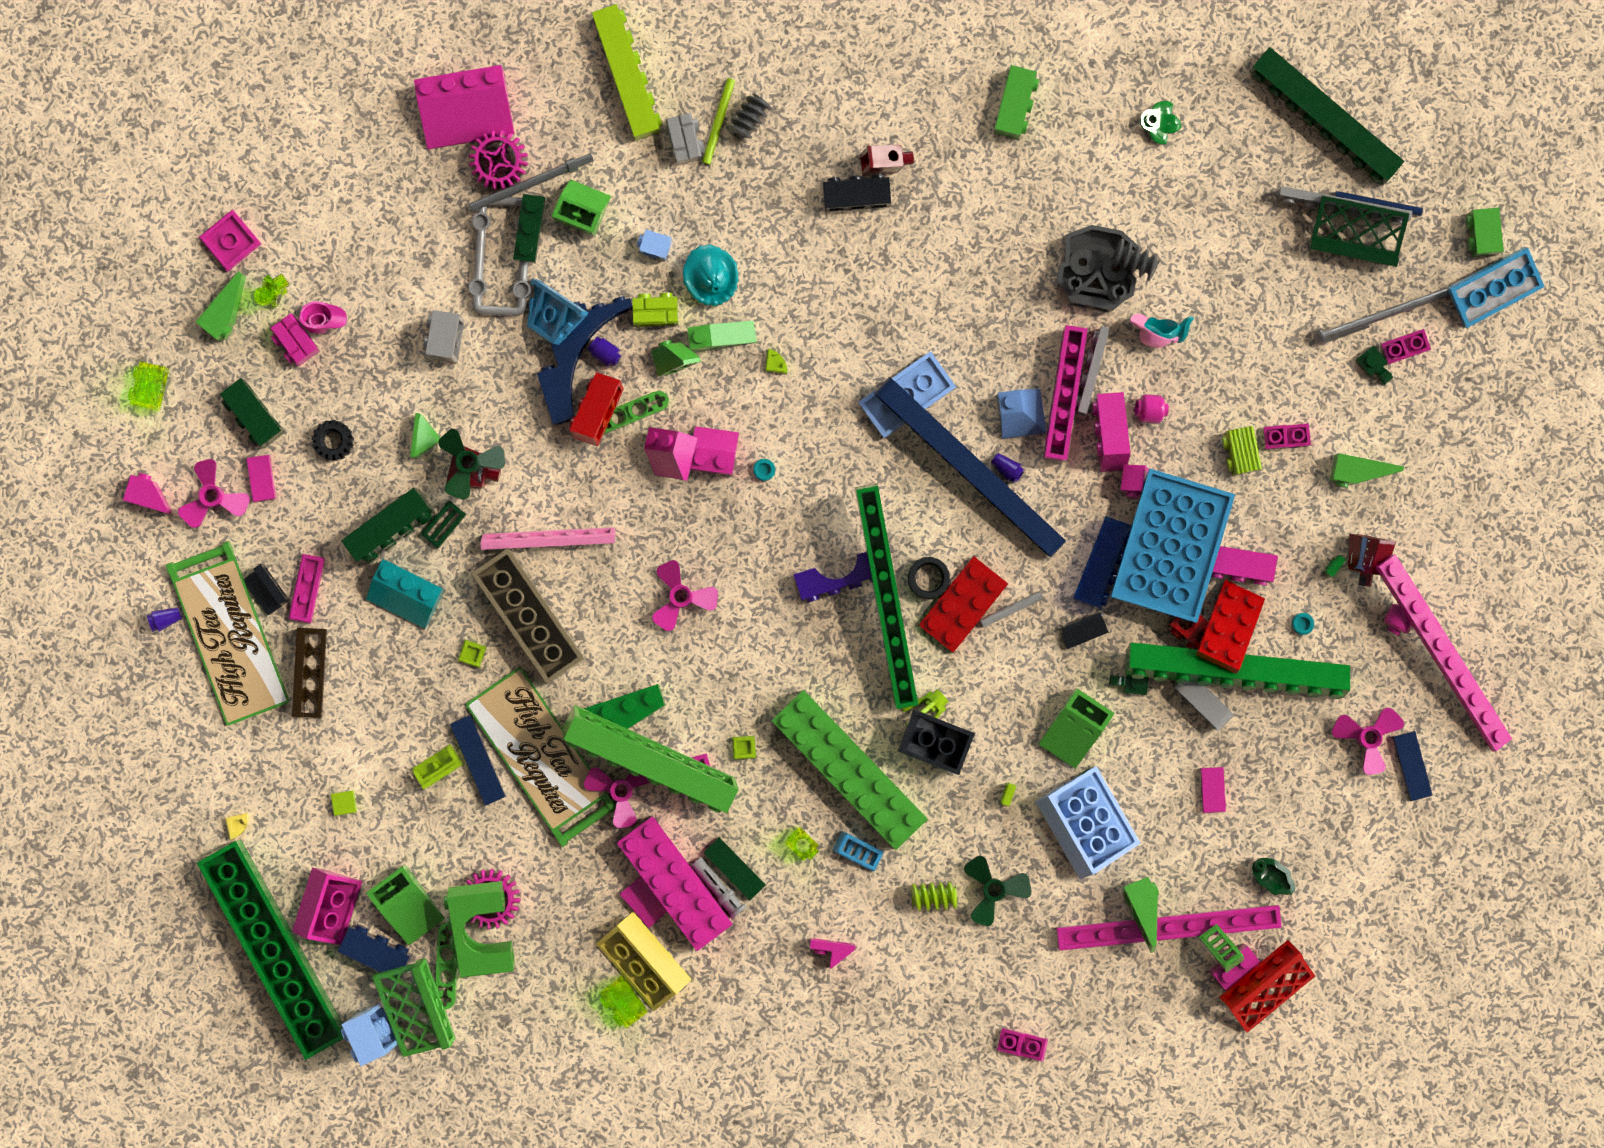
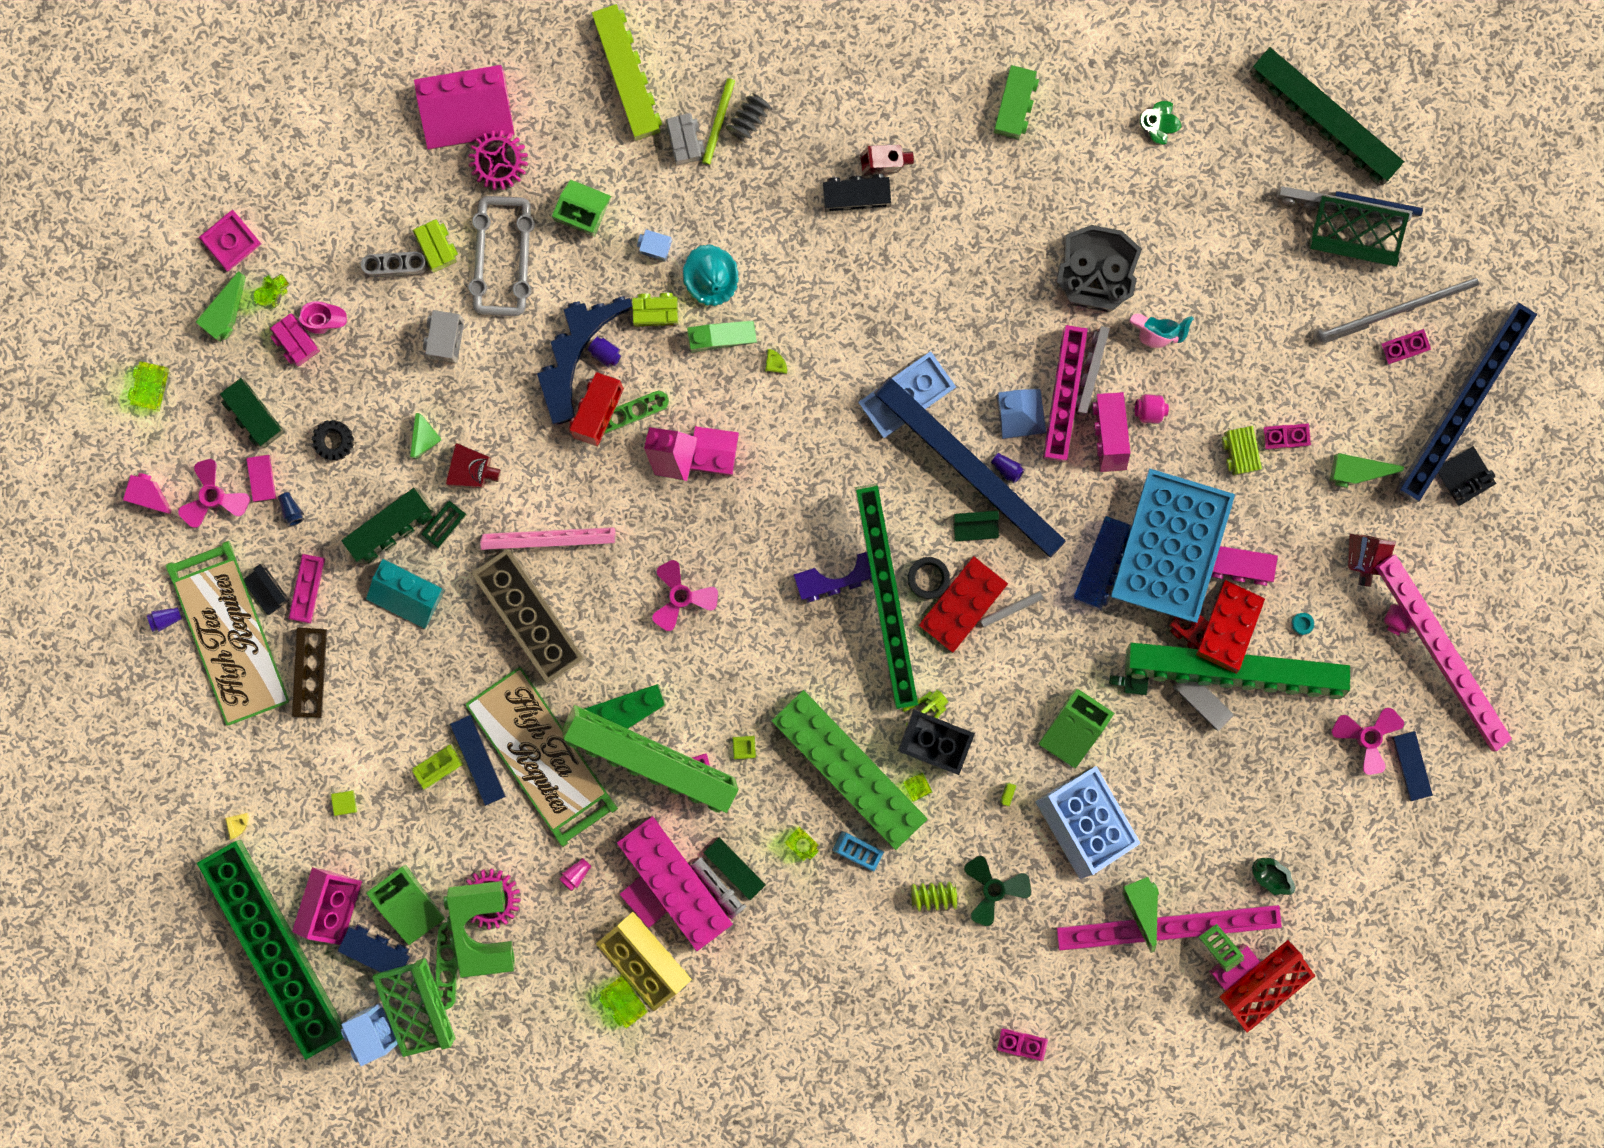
(291, 512): none -> dark blue cone
(384, 260): none -> light grey beam
(435, 245): none -> lime brick
(459, 484): dark green piece -> none
(472, 653): lime tile -> none
(529, 228): dark green plate -> none
(552, 313): dark azure wing -> none
(570, 166): dark grey bar -> none
(575, 874): none -> dark pink cone
(599, 781): dark pink piece -> none
(673, 357): bright green slope -> none
(764, 469): teal tile -> none
(838, 949): dark pink slope -> none
(917, 787): none -> clear neon green tile
(976, 526): none -> dark green panel
(1083, 630): black panel -> none
(1133, 480): dark pink brick -> none
(1135, 259): dark grey piece -> none
(1213, 789): dark pink tile -> none
(1333, 566): green tile -> none
(1372, 363): dark green plate -> none
(1466, 402): none -> dark blue brick
(1466, 476): none -> black hinge
(1484, 232): bright green brick -> none
(1495, 287): dark azure piece -> none

